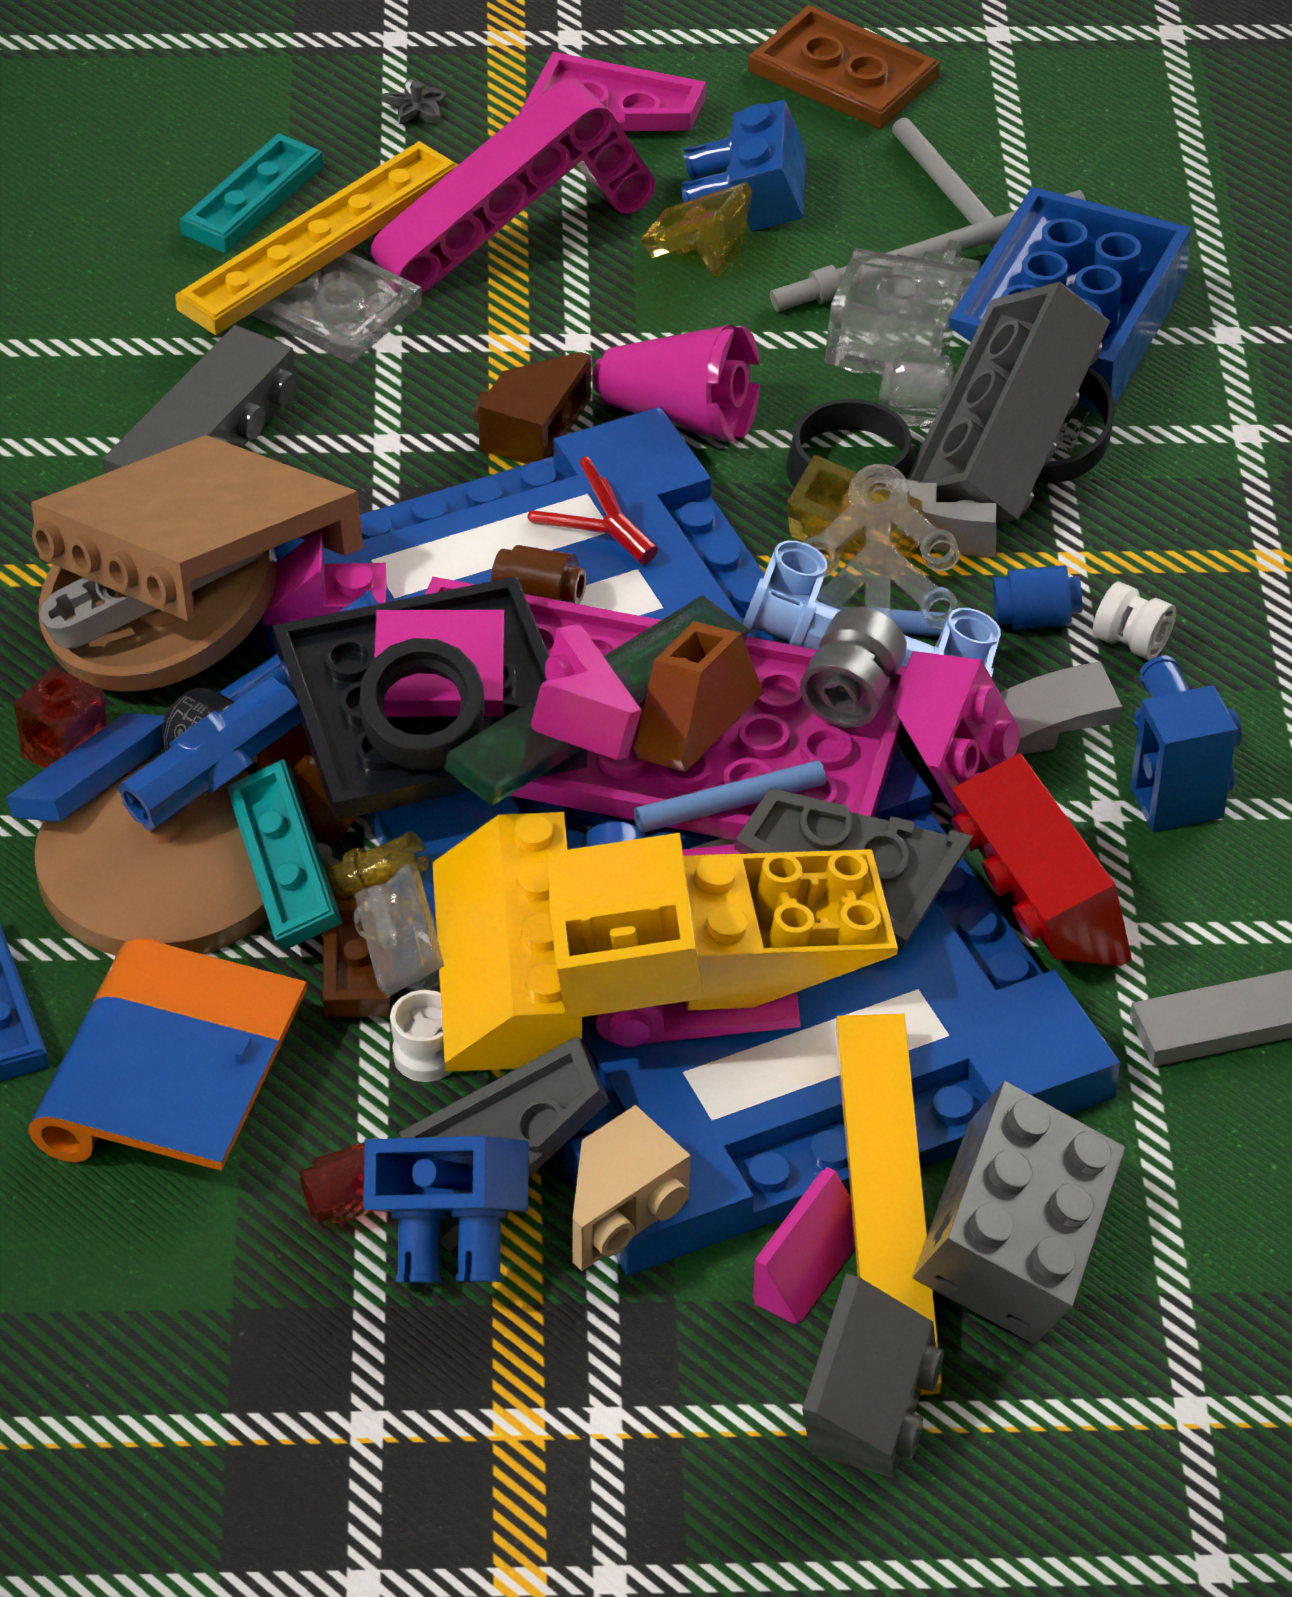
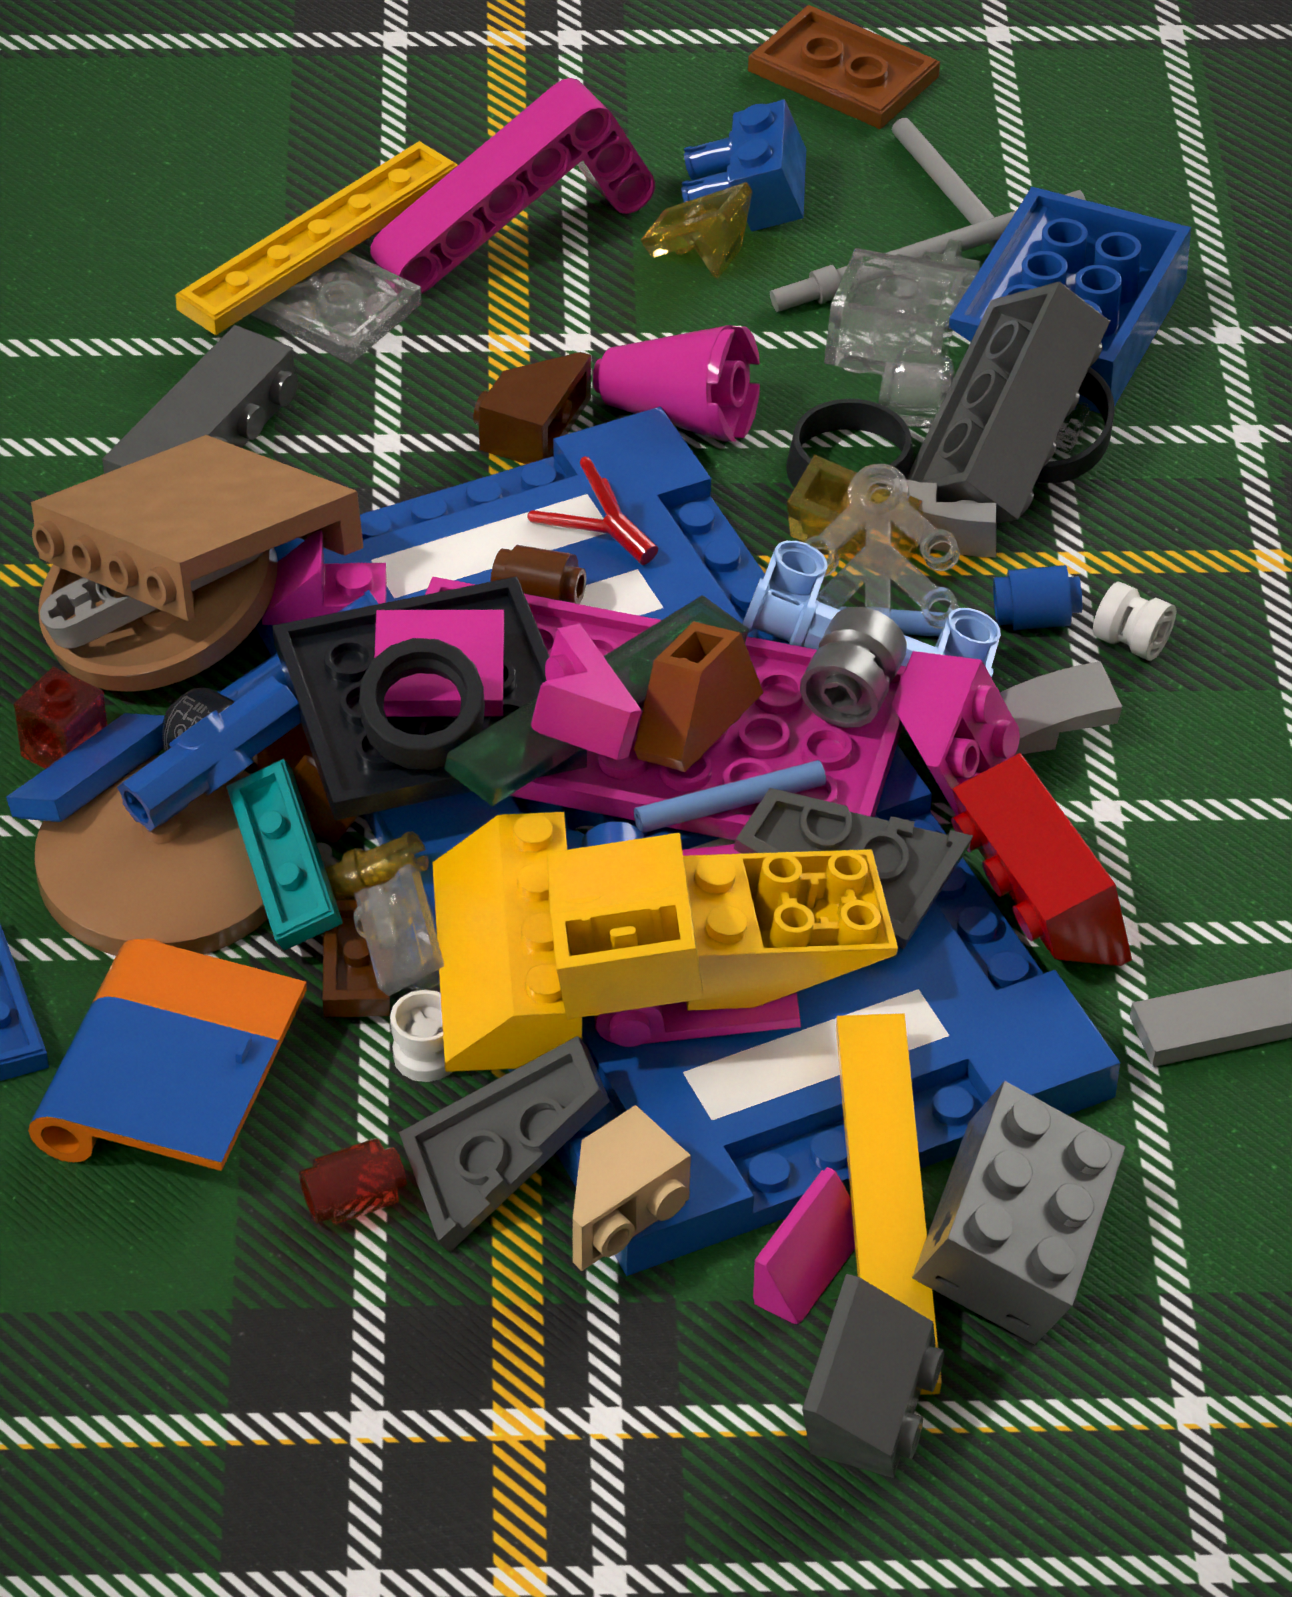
(251, 193): teal tile -> none
(417, 102): dark grey plant -> none
(434, 1176): blue brick -> none
(633, 95): dark pink wing -> none
(1182, 749): blue brick -> none

